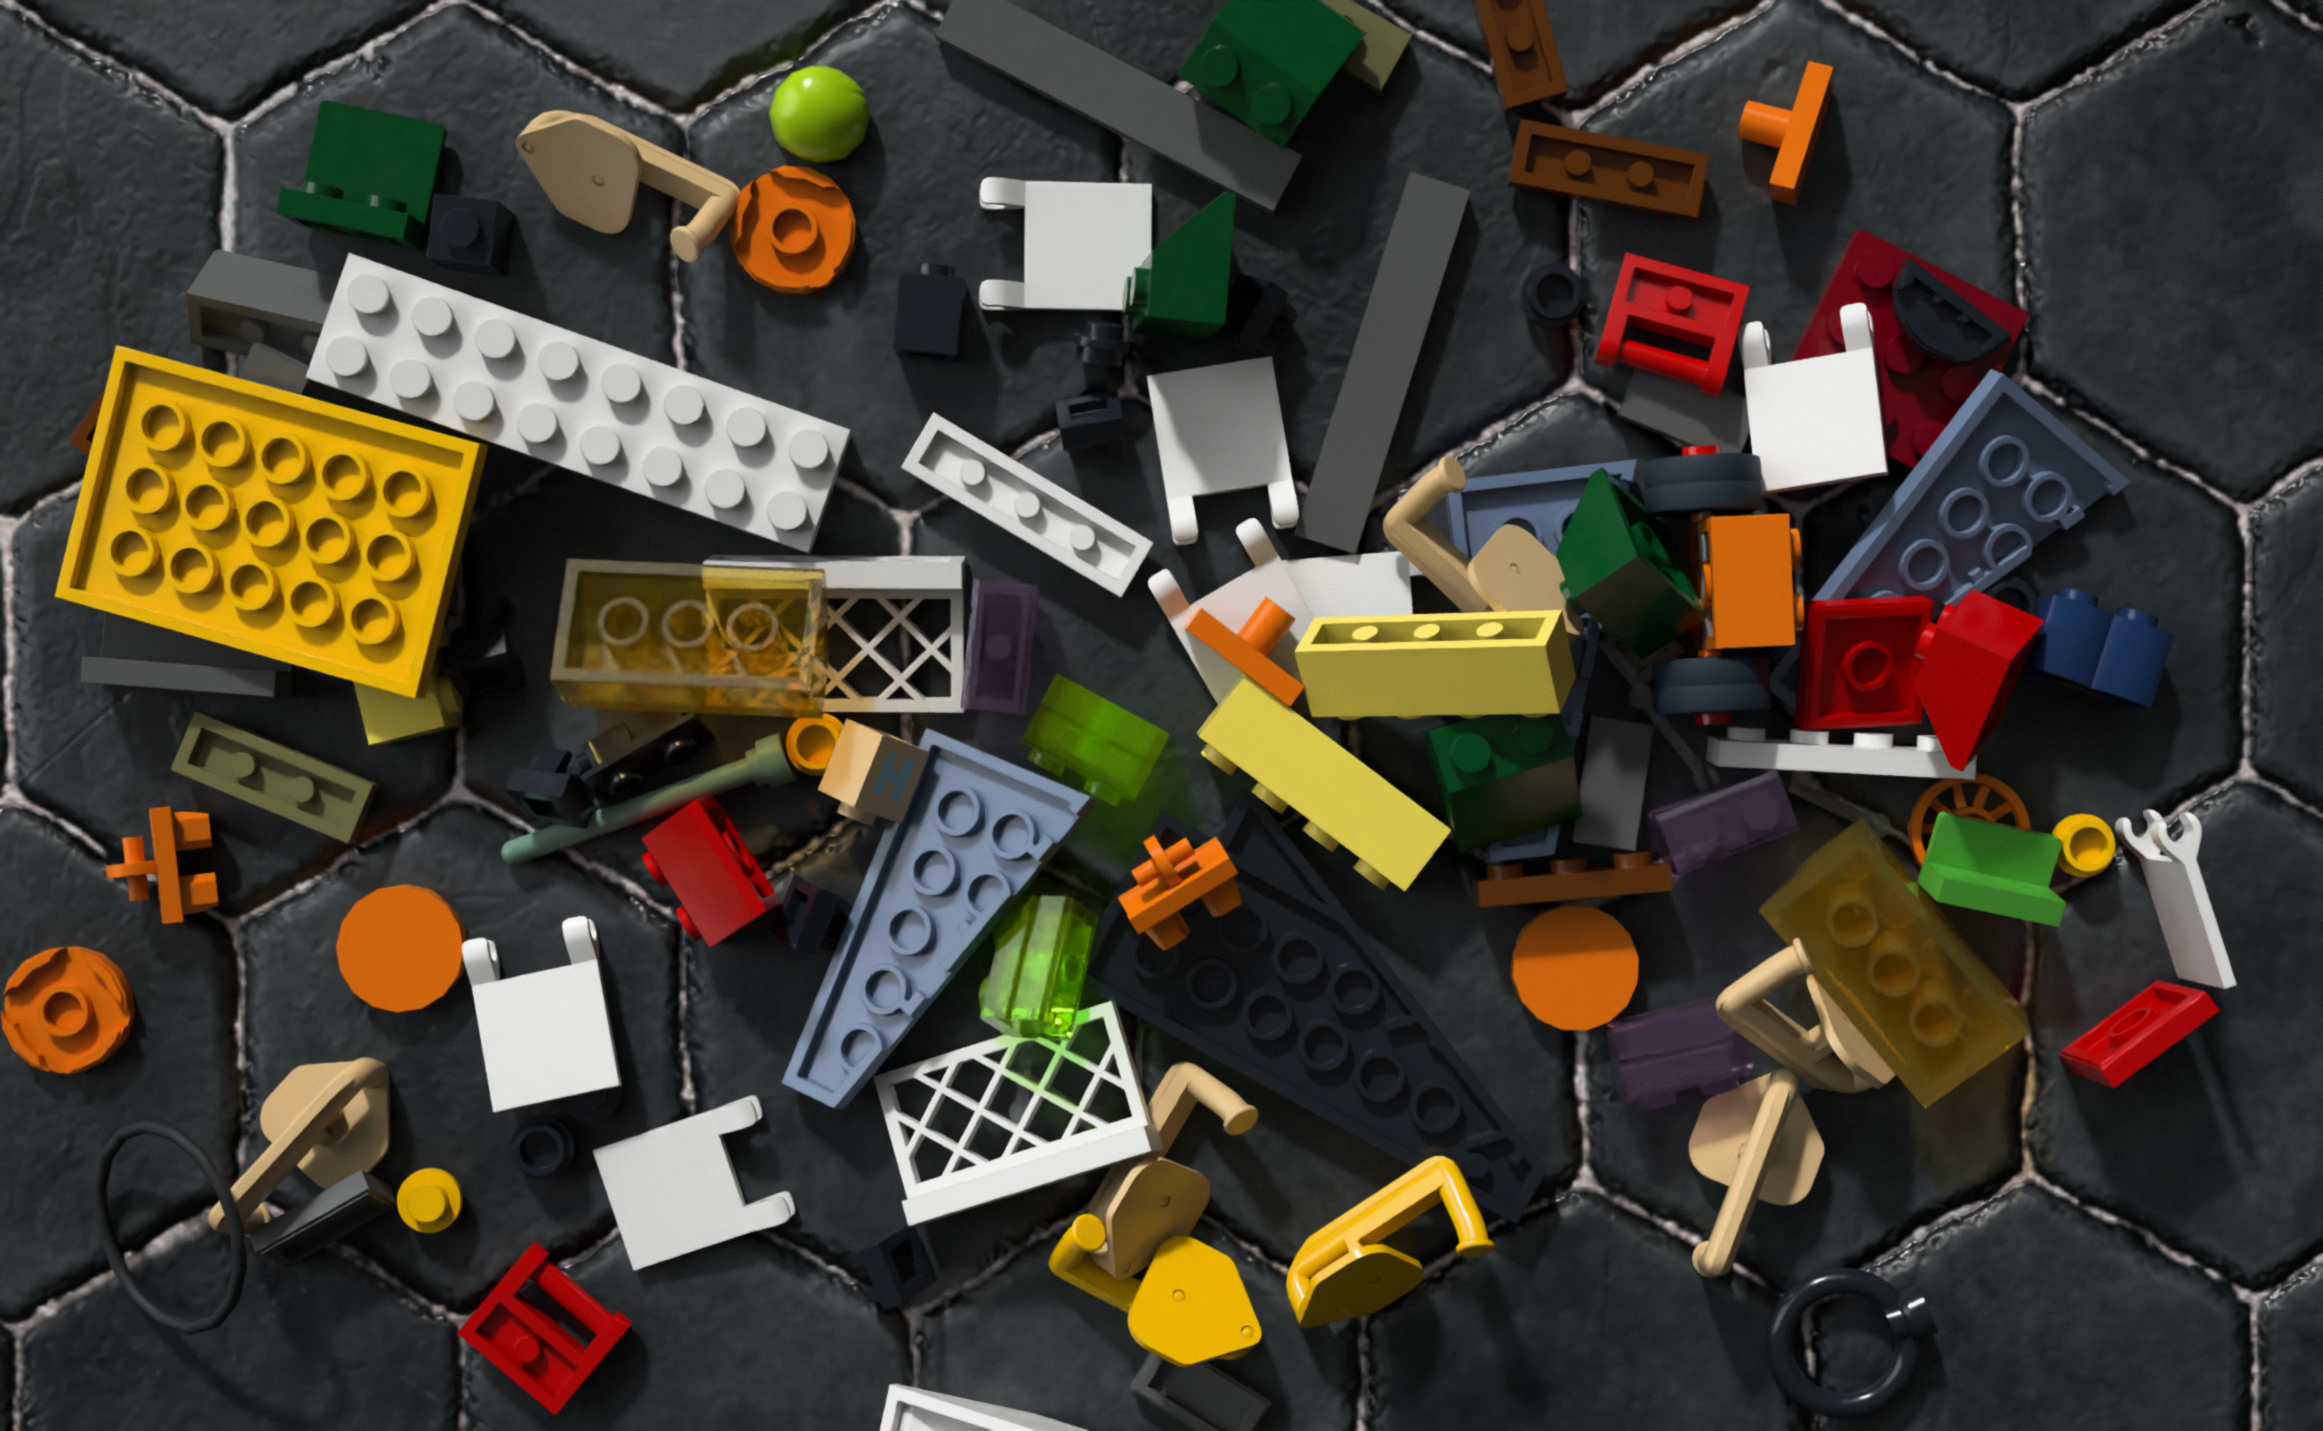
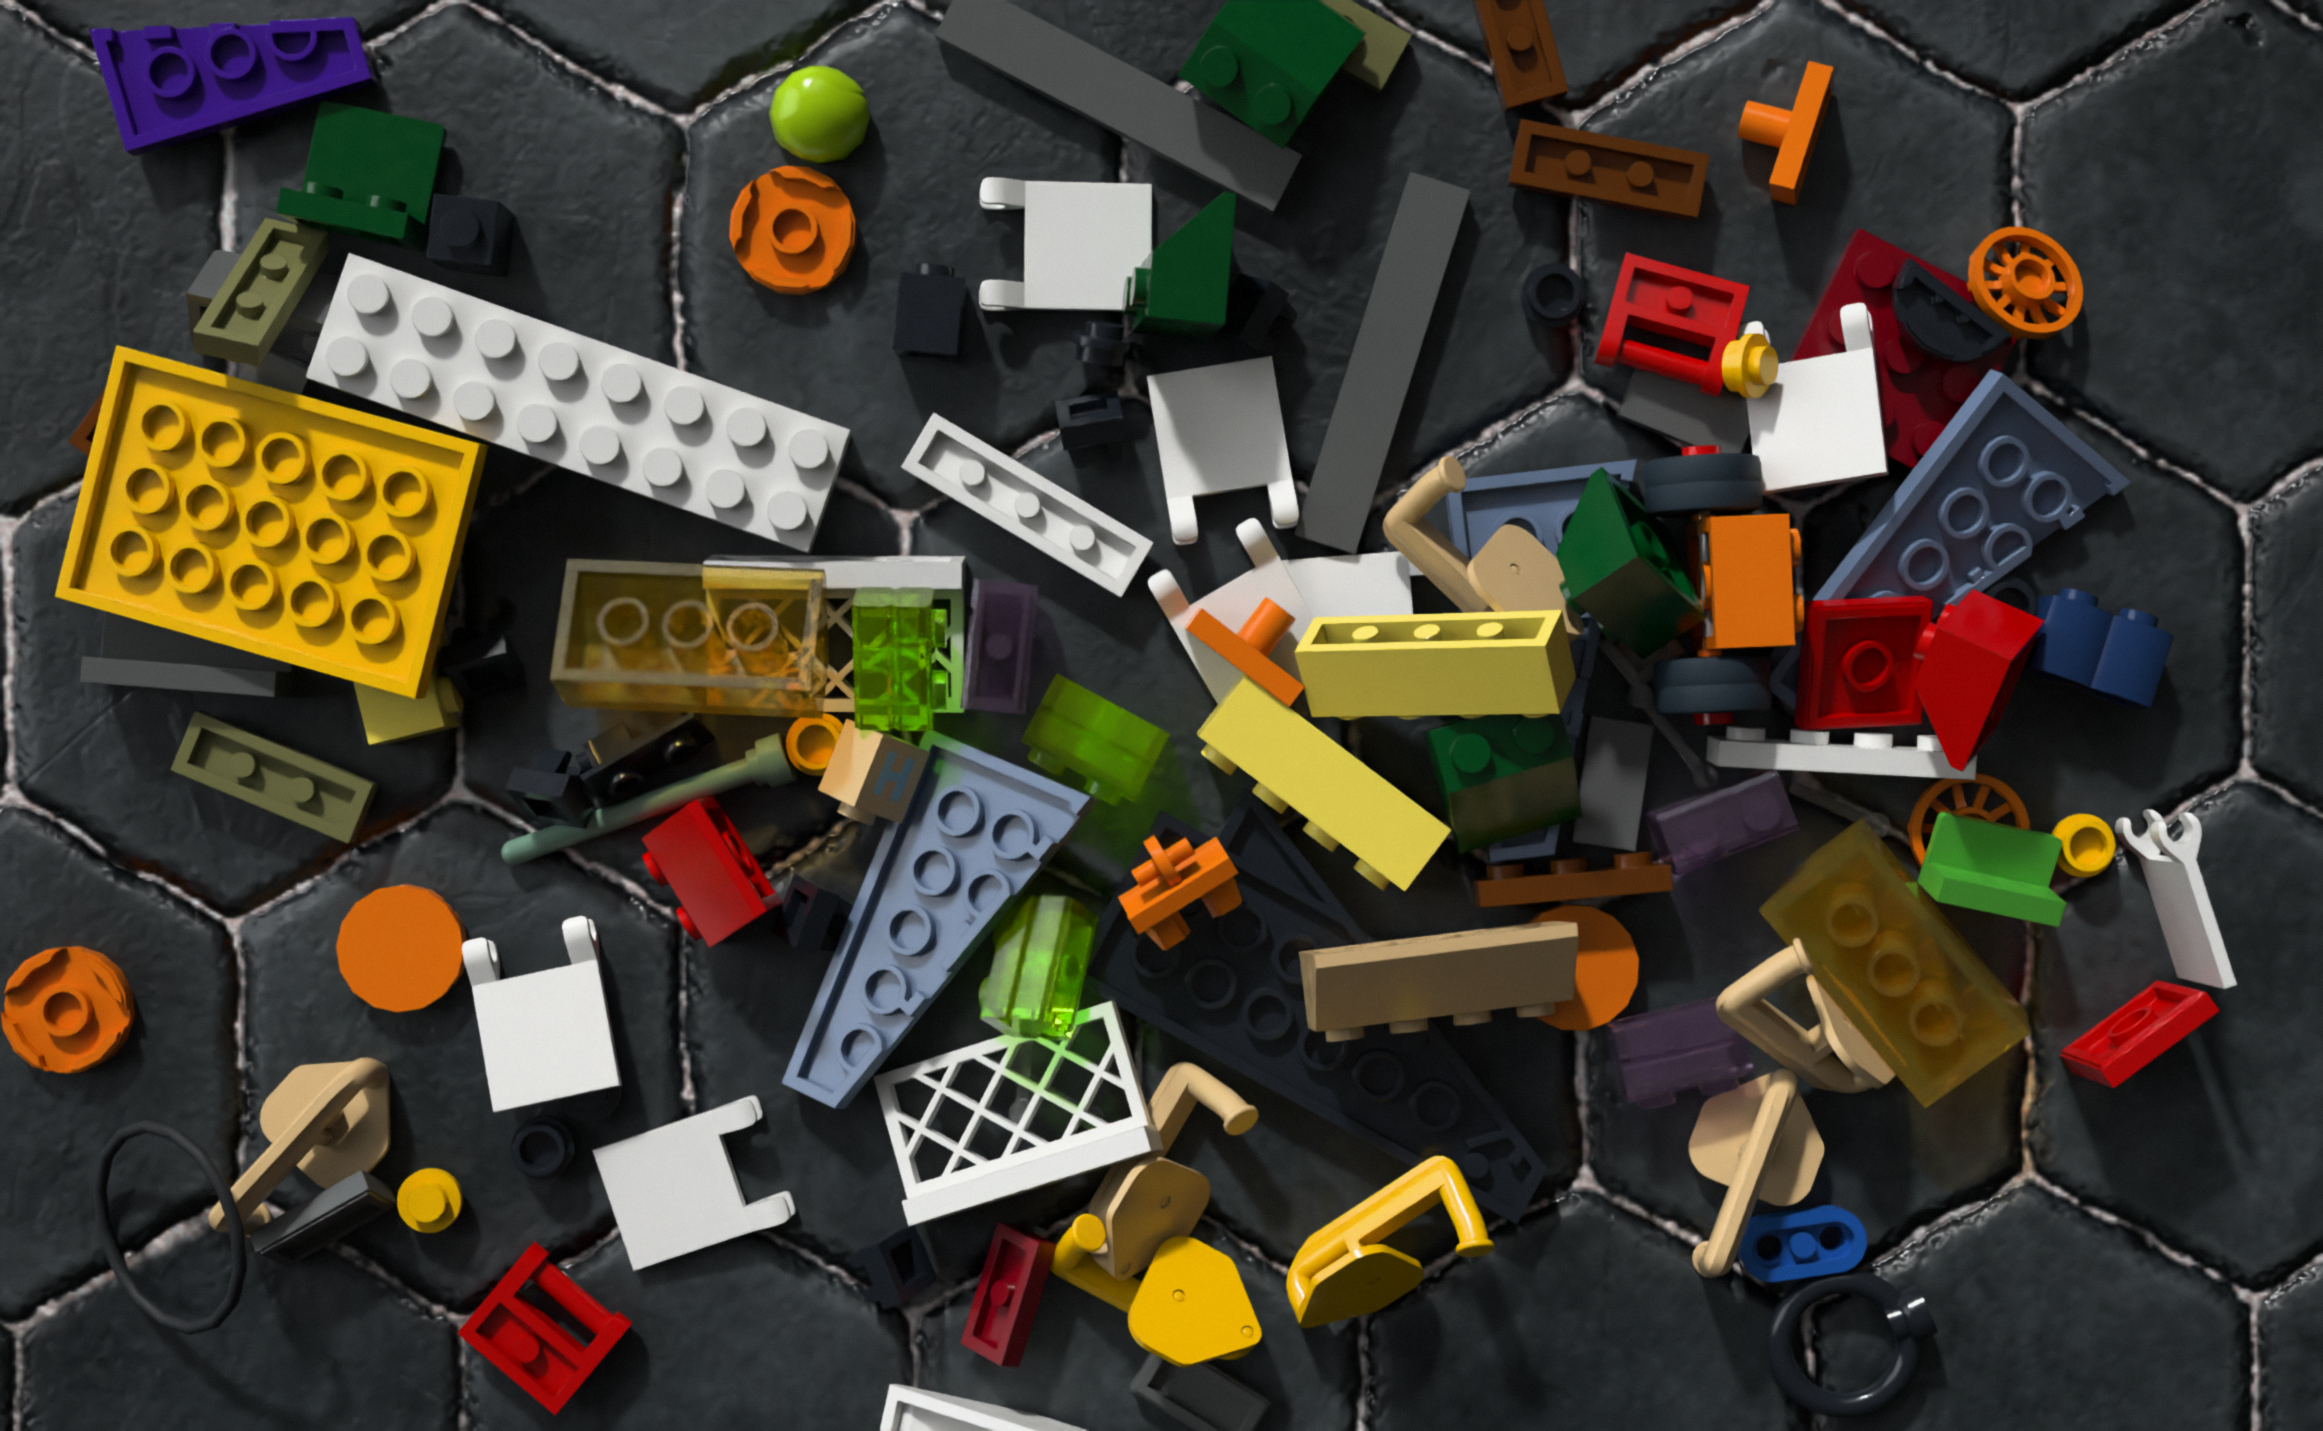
(176, 893): orange hips -> none
(203, 80): none -> dark purple wing
(261, 292): none -> olive plate
(596, 171): tan piece -> none
(897, 658): none -> clear neon green brick
(1008, 1294): none -> dark red plate
(1439, 976): none -> tan slope
(1749, 365): none -> yellow plate
(1799, 1245): none -> blue plate
(2025, 283): none -> orange wheel

